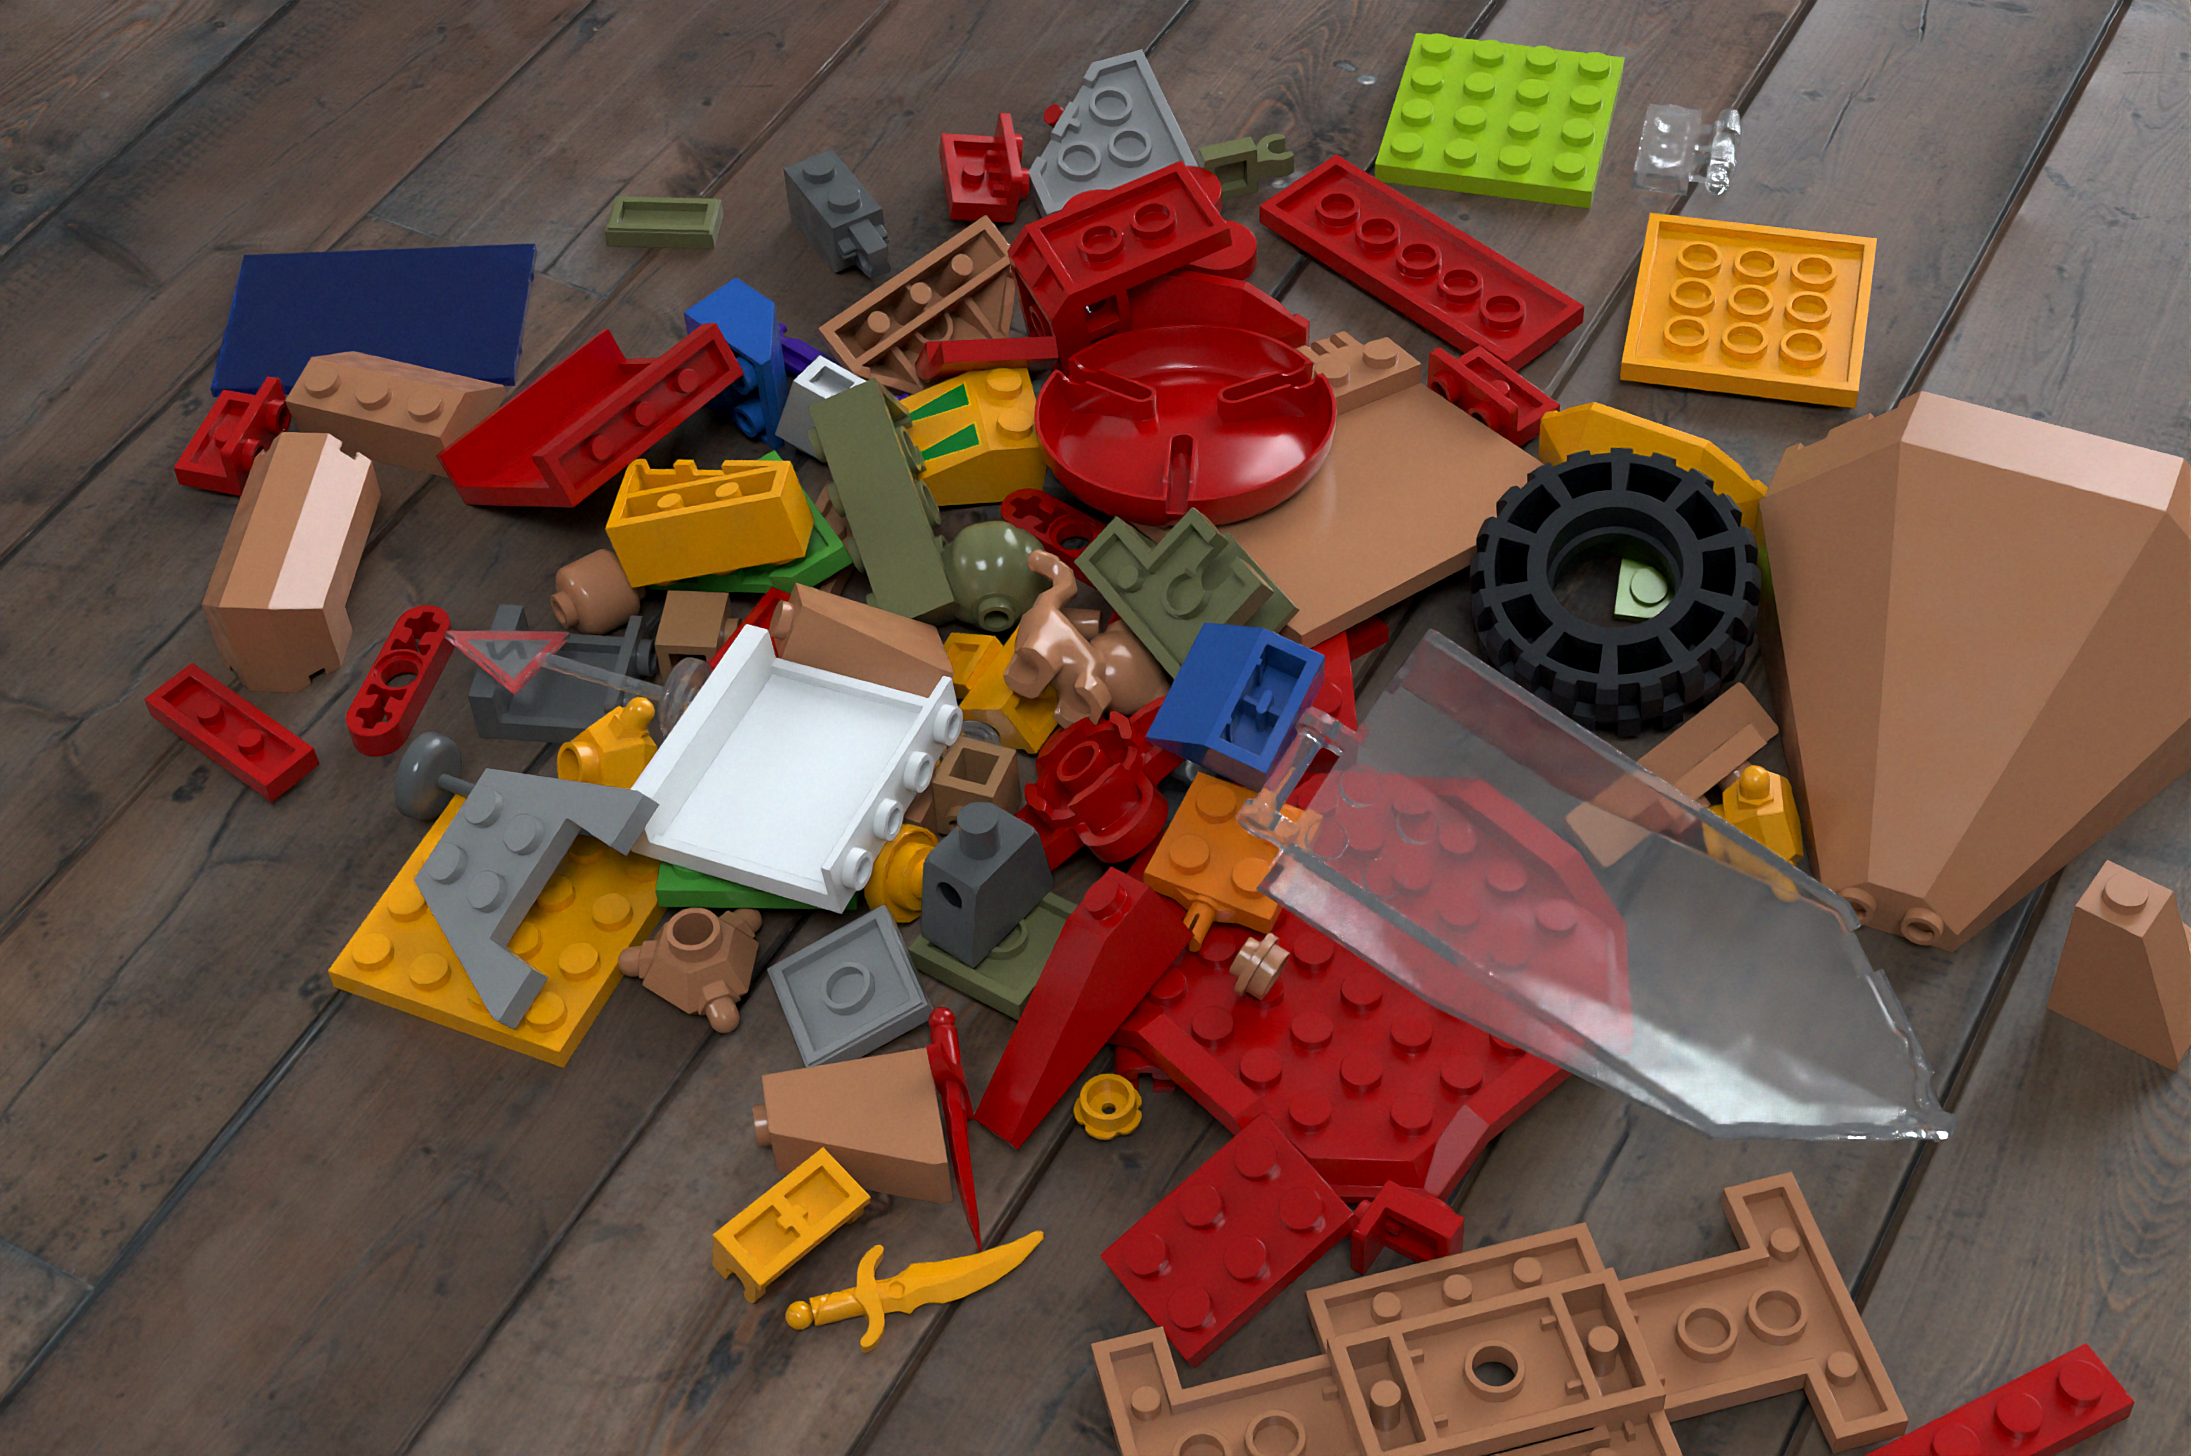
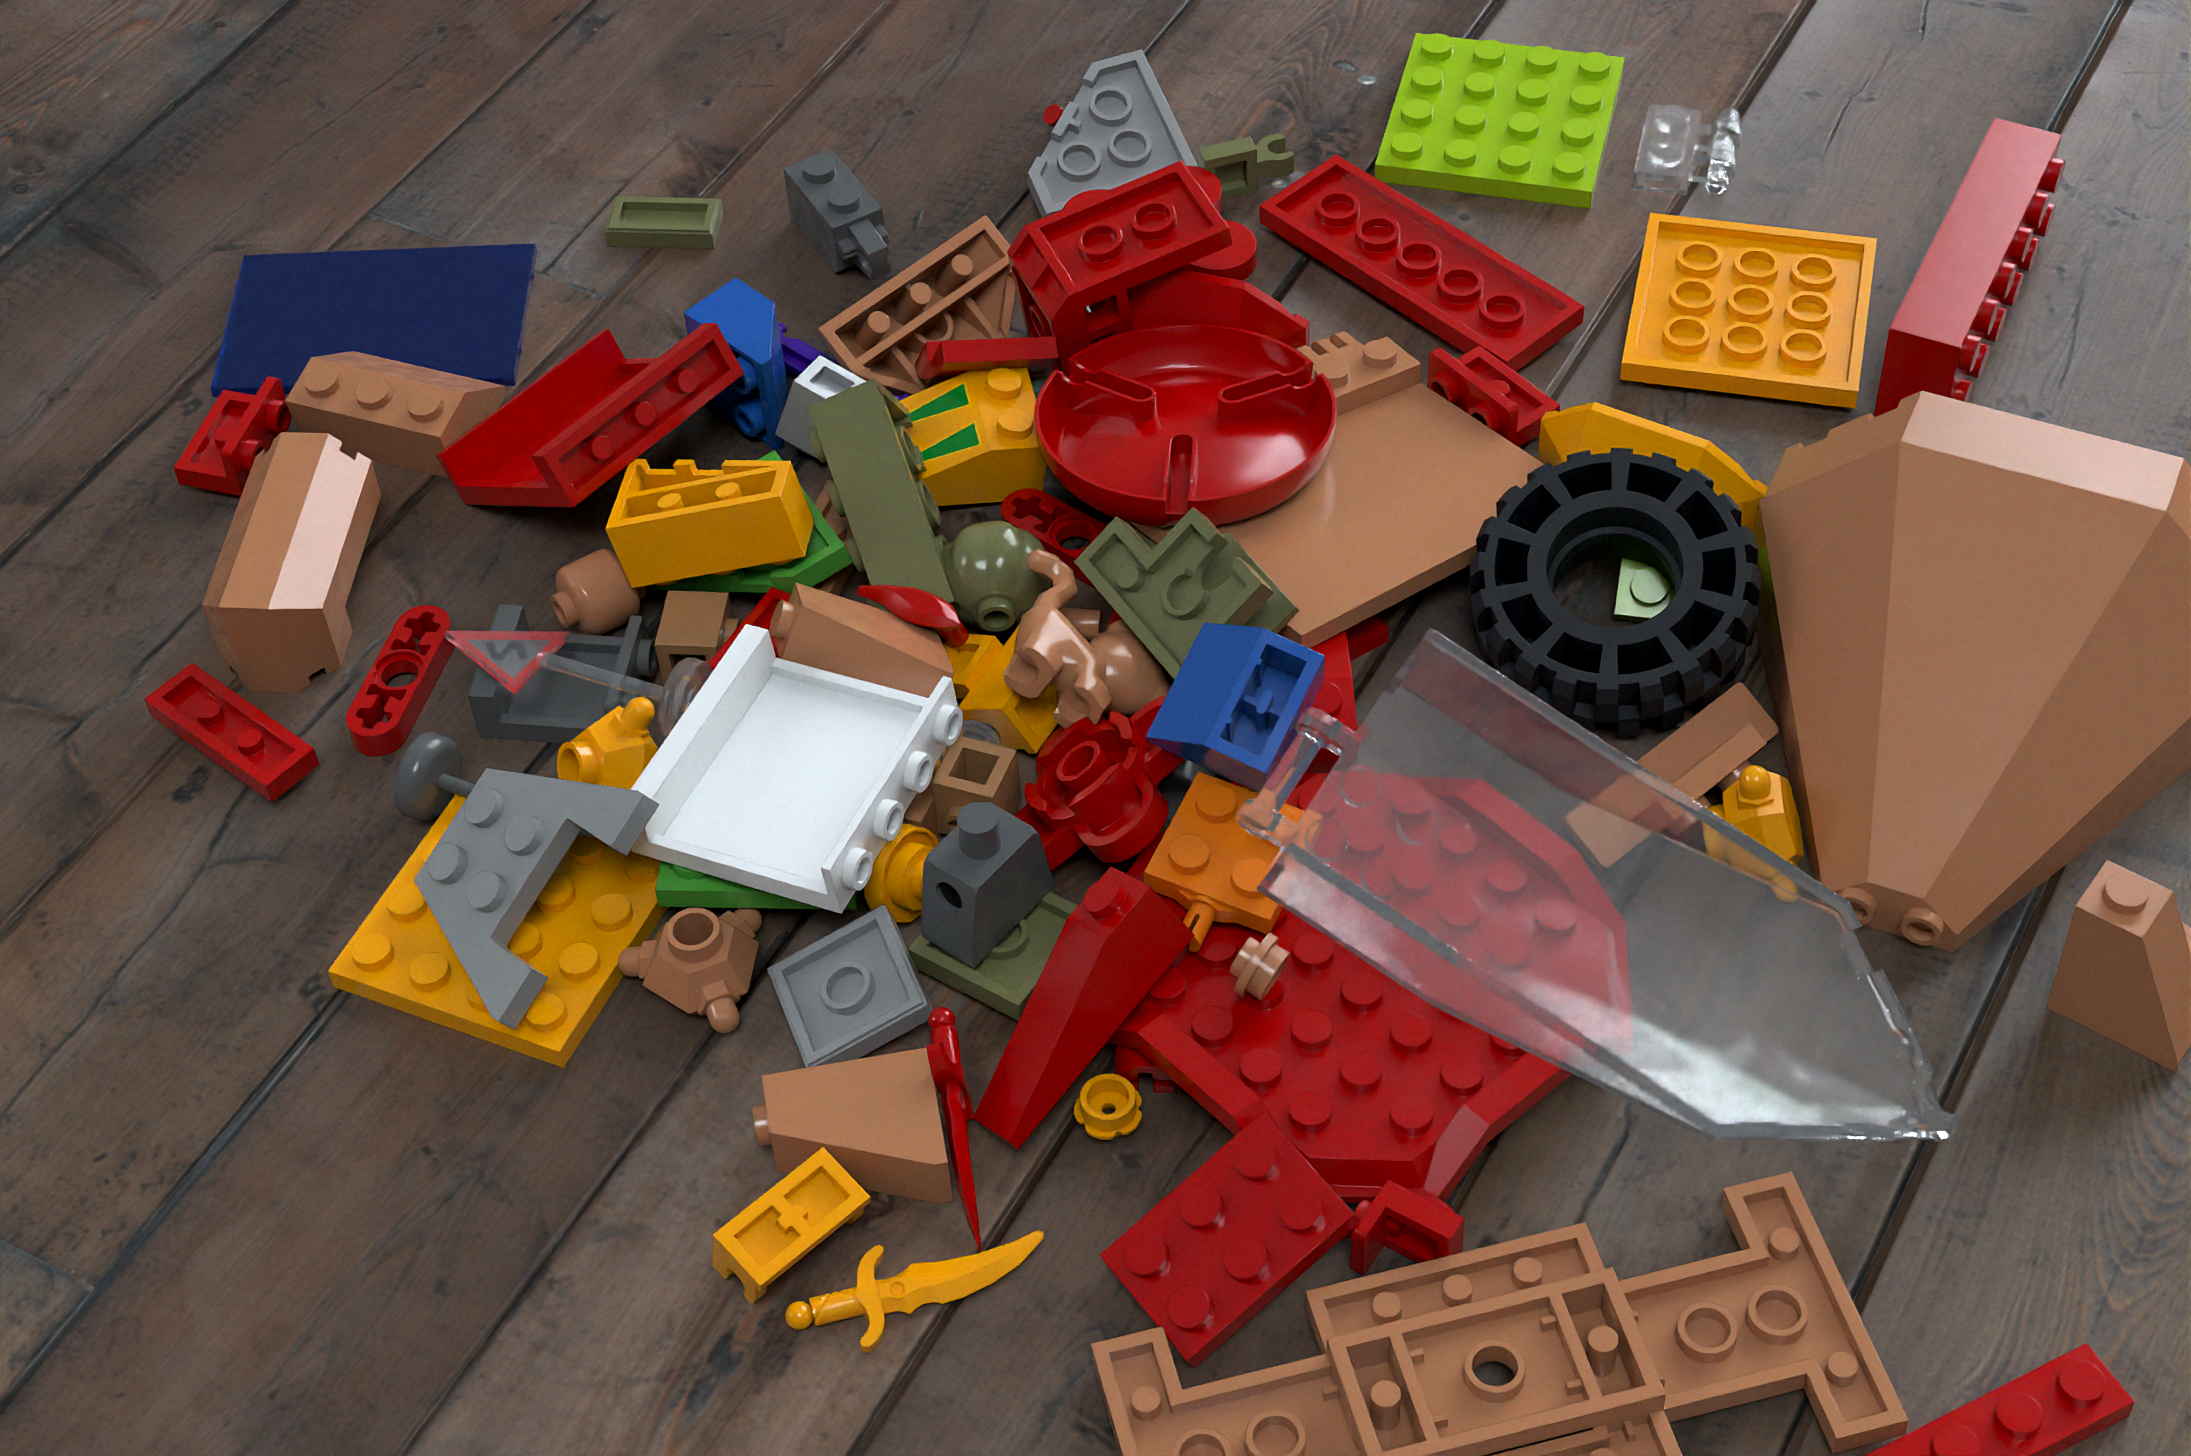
(919, 608): none -> red bar
(984, 173): red bracket -> none
(1973, 267): none -> brick

